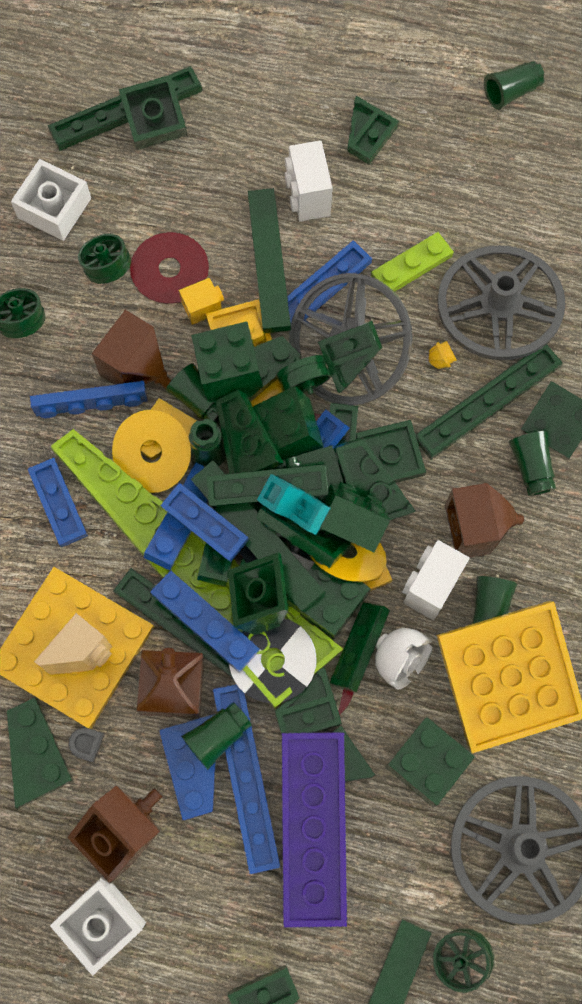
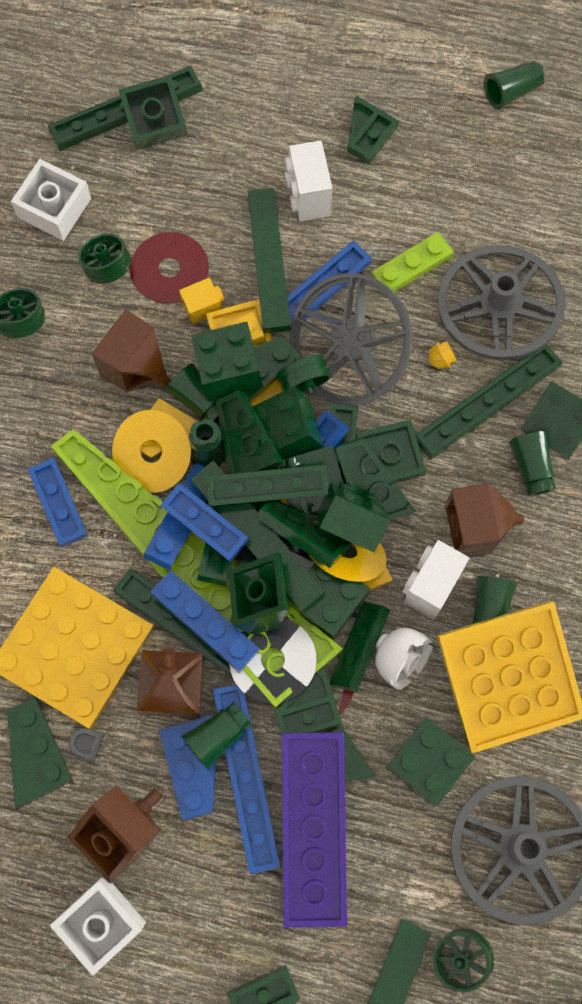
(75, 649): tan slope -> none
(97, 398): blue plate -> none
(293, 503): teal slope -> none
(350, 353): dark green wing -> none

